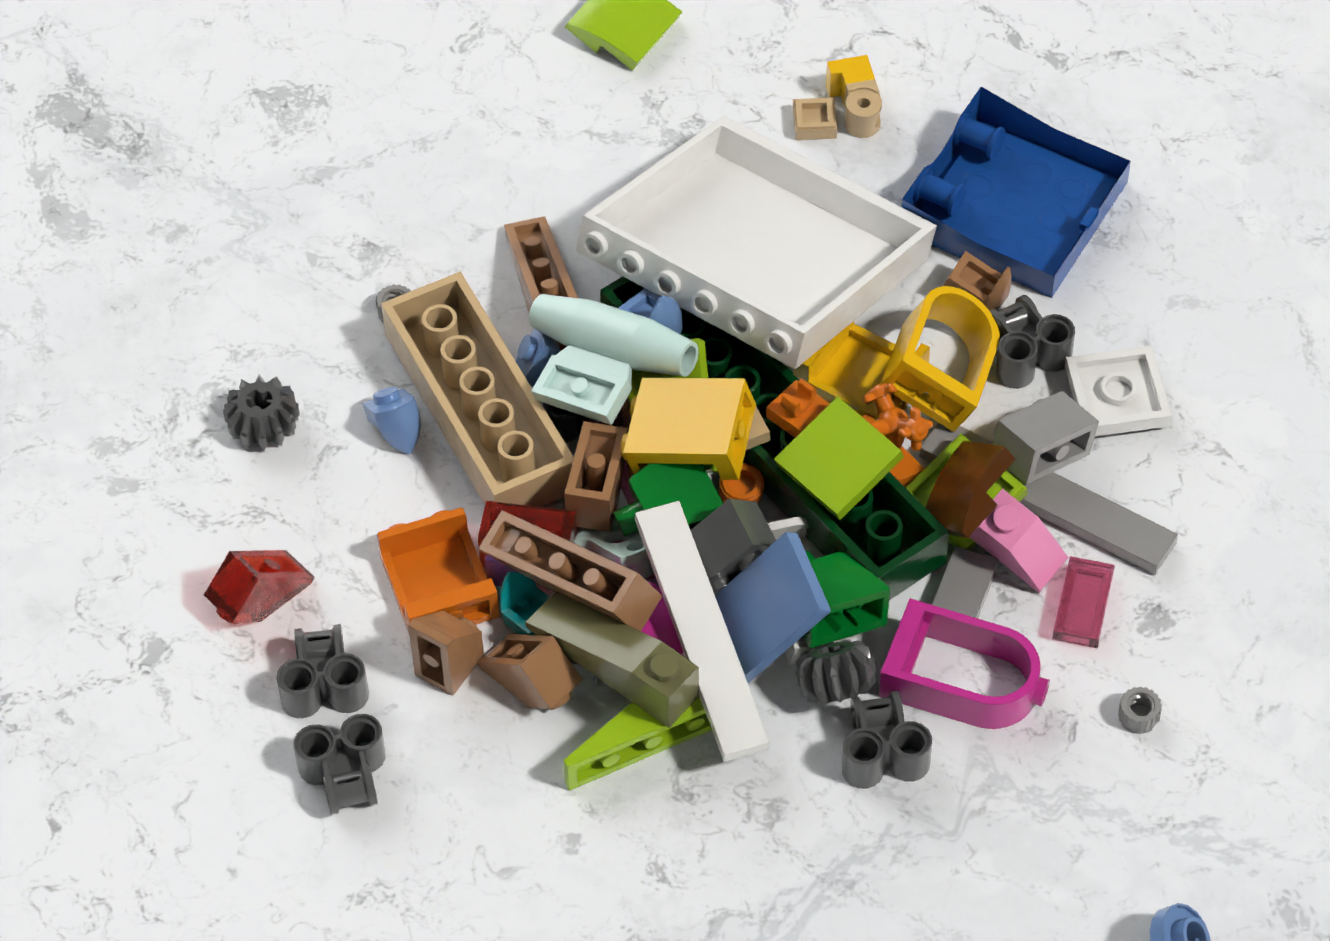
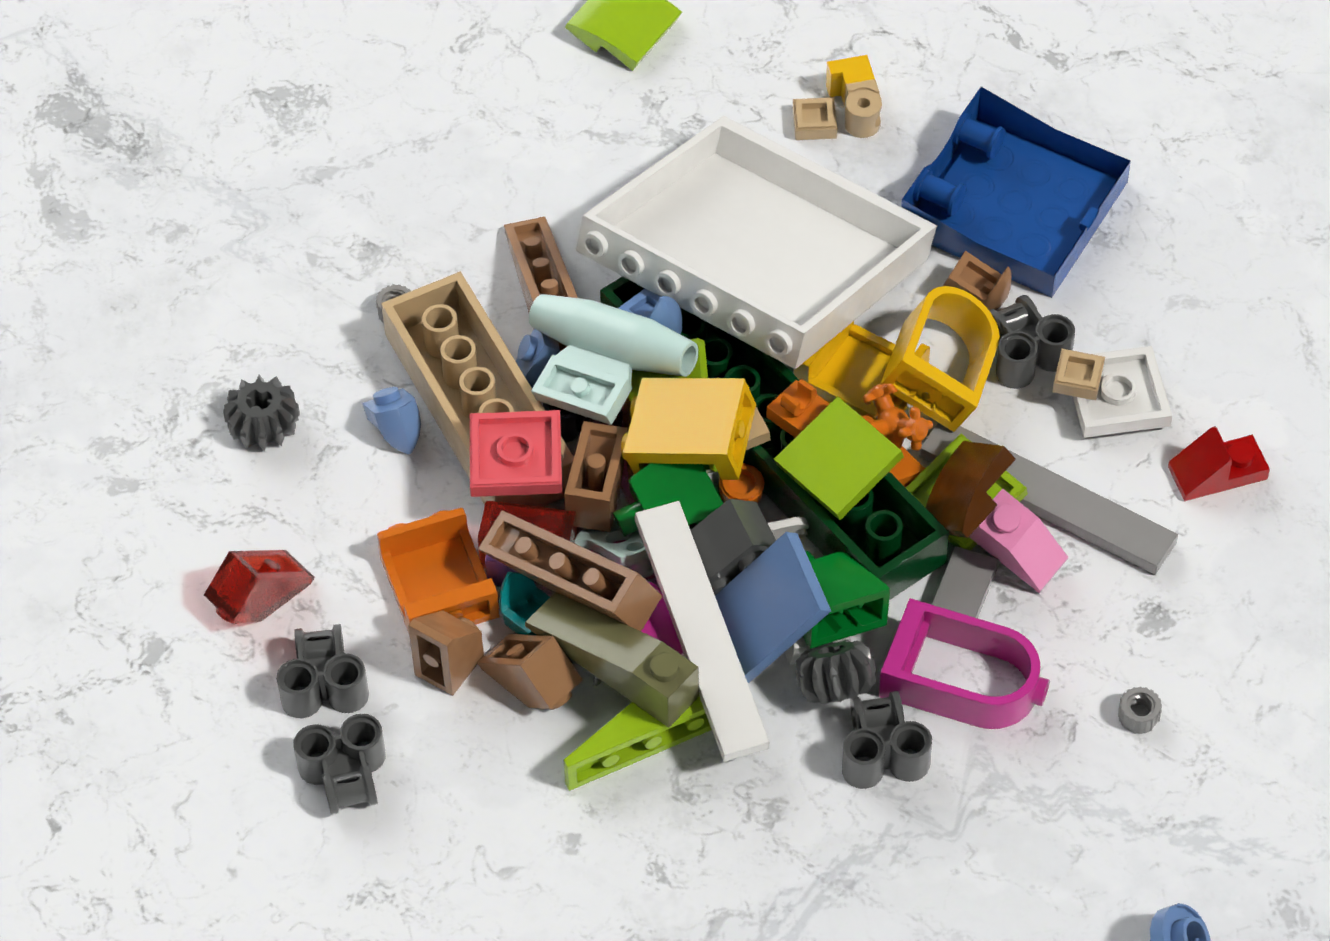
(515, 453): none -> coral plate
(1046, 436): light grey brick -> none
(1078, 374): none -> tan tile
(1083, 602): clear pink tile -> none
(1217, 465): none -> red slope

